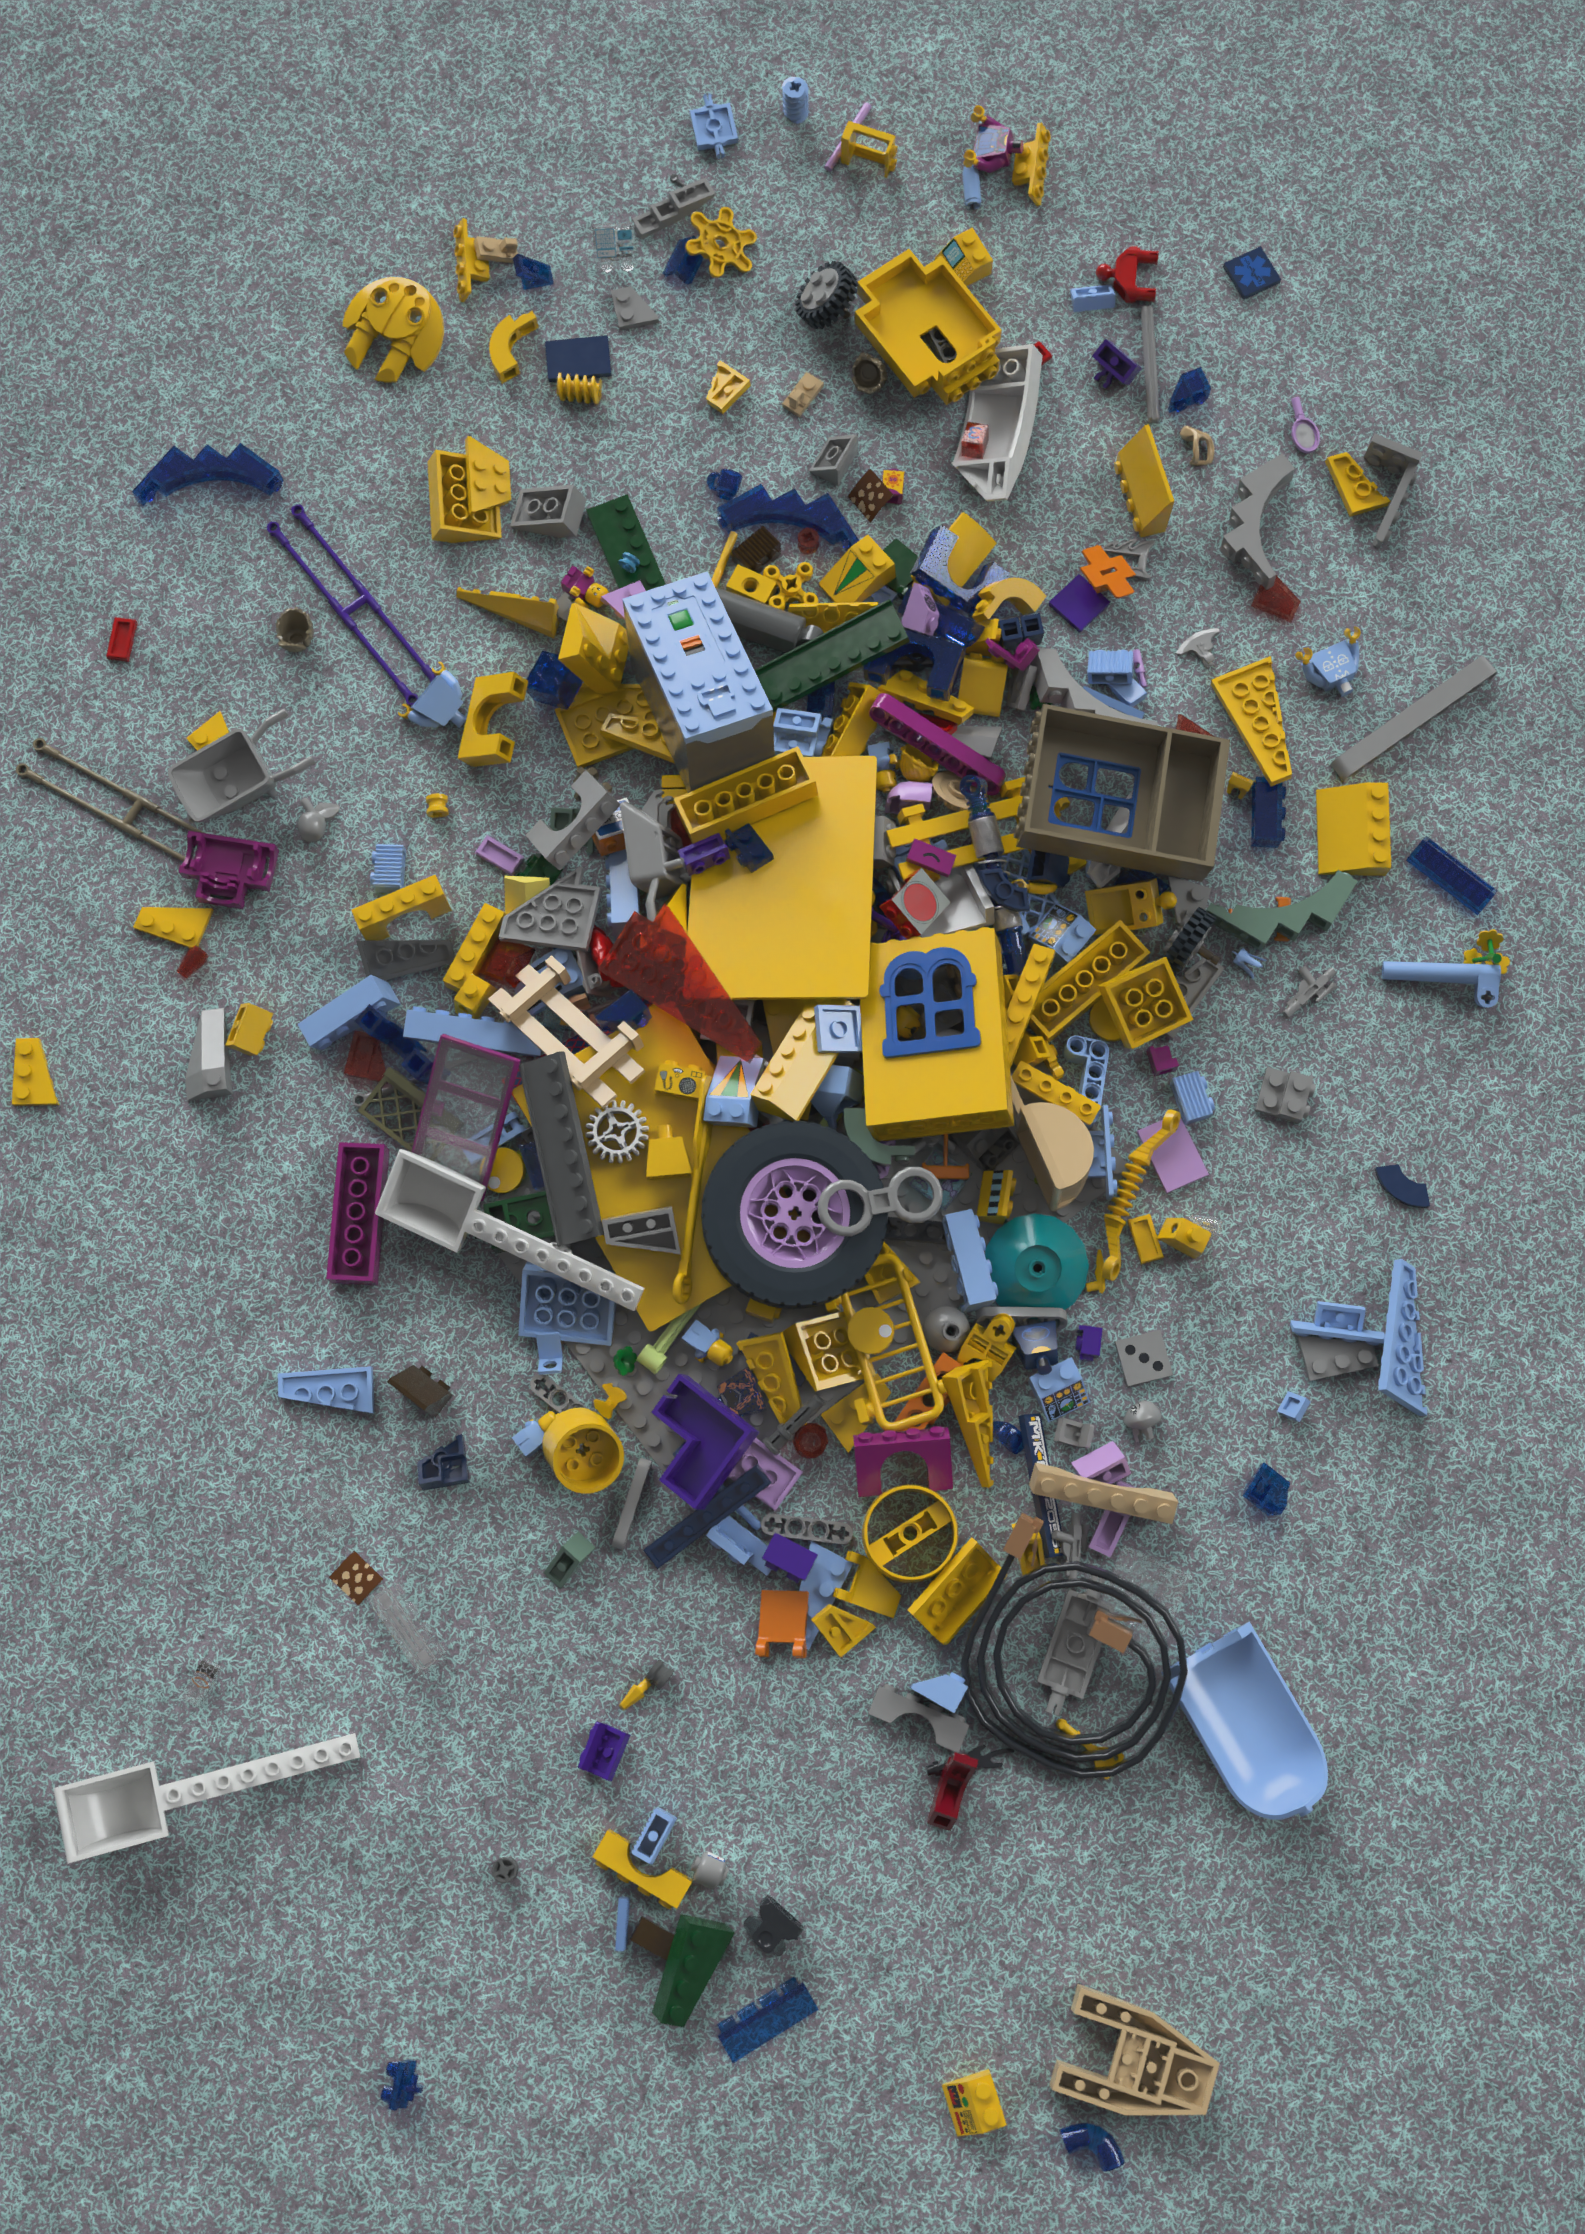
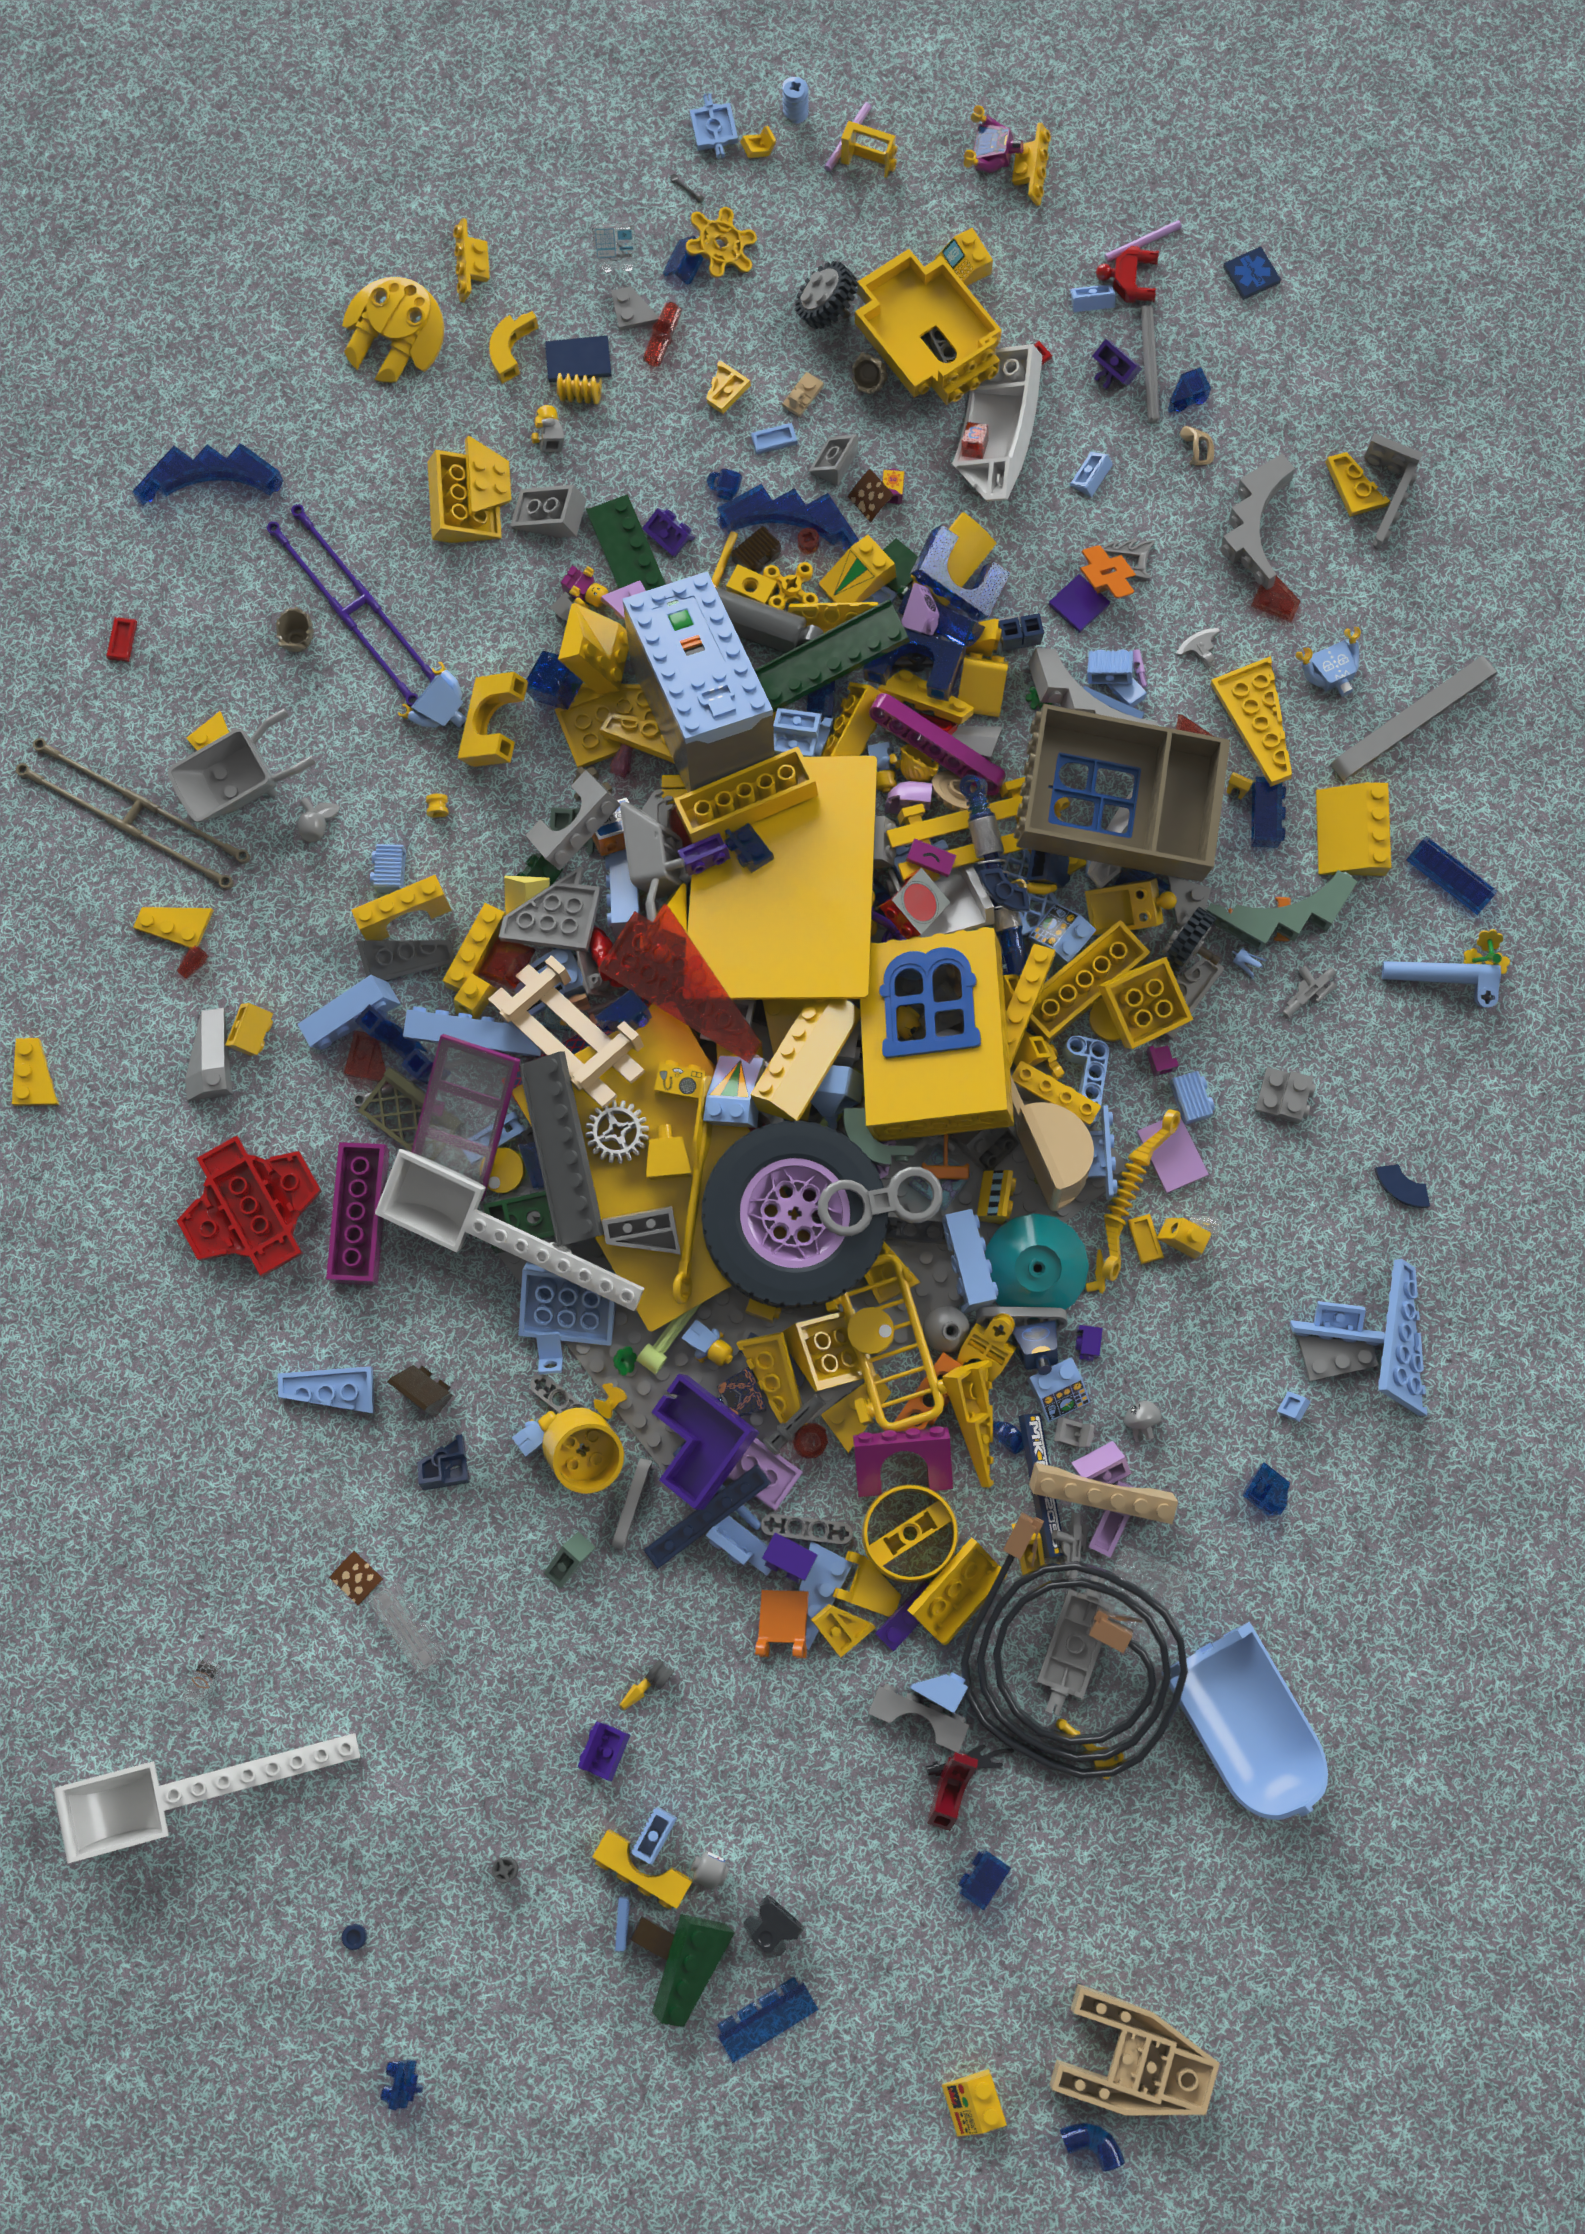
(227, 867): magenta piece -> none
(249, 1206): none -> red plate
(354, 1936): none -> dark blue tile
(496, 249): tan hinge -> none
(499, 855): lavender tile -> none
(525, 611): yellow wedge -> none
(532, 272): clear blue slope -> none
(551, 430): none -> light grey piece
(622, 761): none -> clear pink cone
(629, 562): dark azure bush -> none
(659, 343): none -> clear red piece
(668, 531): none -> dark purple bracket
(673, 209): light grey slope -> none
(759, 145): none -> yellow bracket
(774, 438): none -> light blue tile
(838, 1029): light blue tile -> none
(901, 1622): none -> dark purple plate
(971, 187): light blue piece -> none
(983, 1879): none -> clear blue brick
(1018, 591): yellow arch -> none
(1020, 687): light grey wing -> none
(1022, 657): magenta bracket -> none
(1092, 473): none -> light blue slope
(1143, 1358): light grey tile -> none
(1144, 240): none -> lavender bar
(1145, 484): yellow slope -> none
(1304, 431): lavender piece -> none

